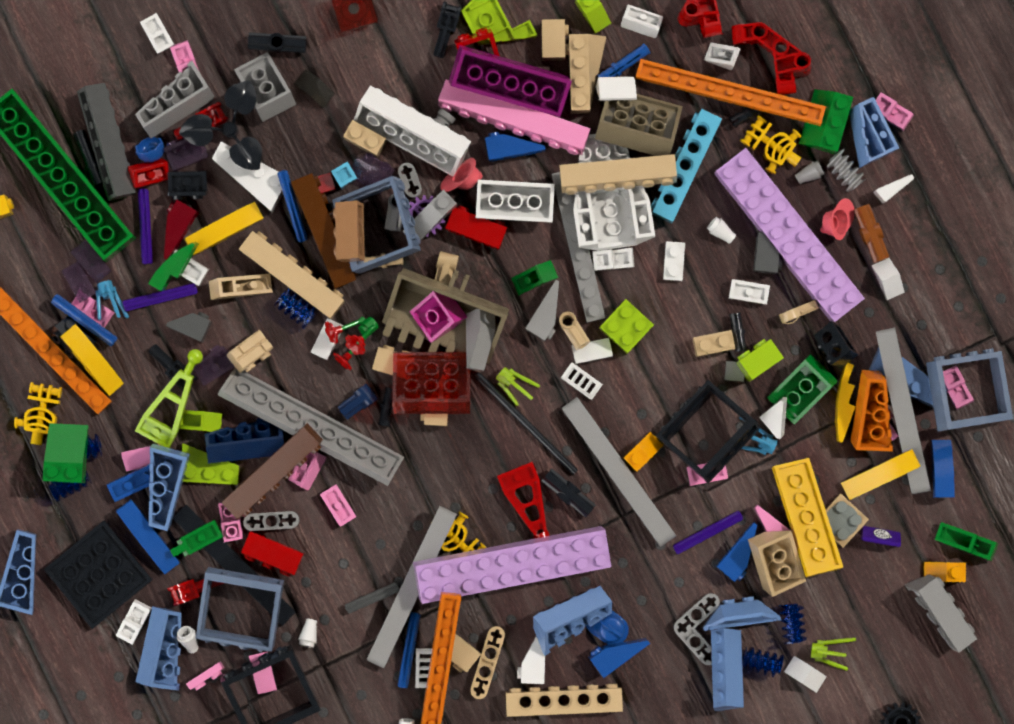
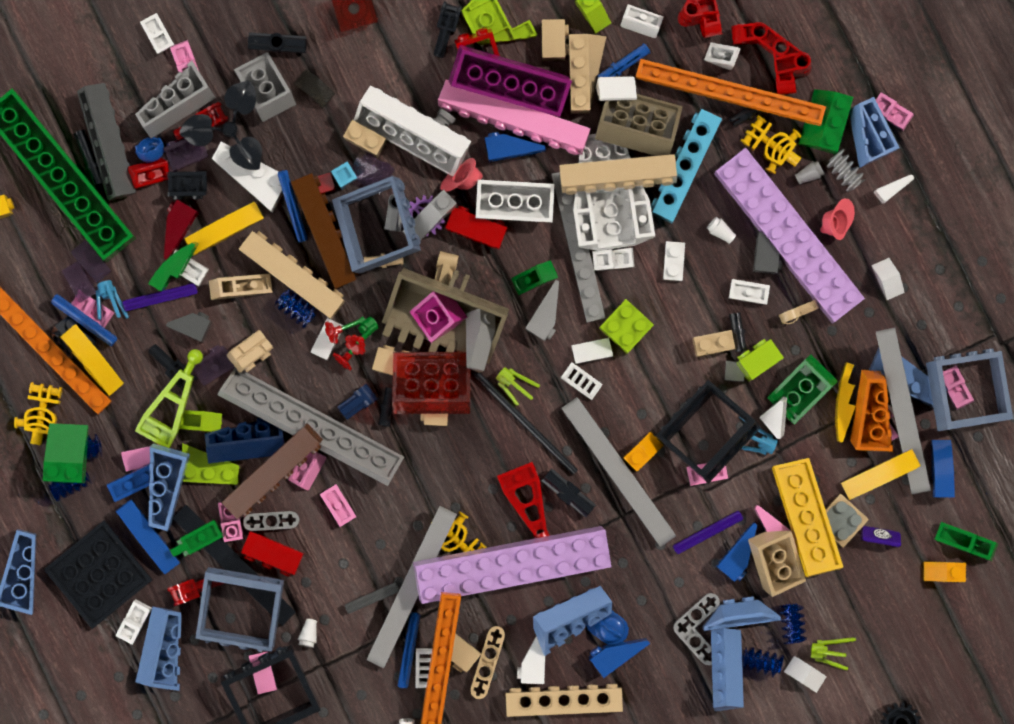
(145, 226): dark purple axle -> none
(187, 637): white cone -> none
(212, 672): bright pink plate -> none
(349, 231): medium nougat brick -> none
(414, 178): light grey beam -> none
(574, 332): tan piece -> none
(838, 342): black brick -> none
(871, 233): dark orange piece -> none
(943, 611): light grey wedge -> none

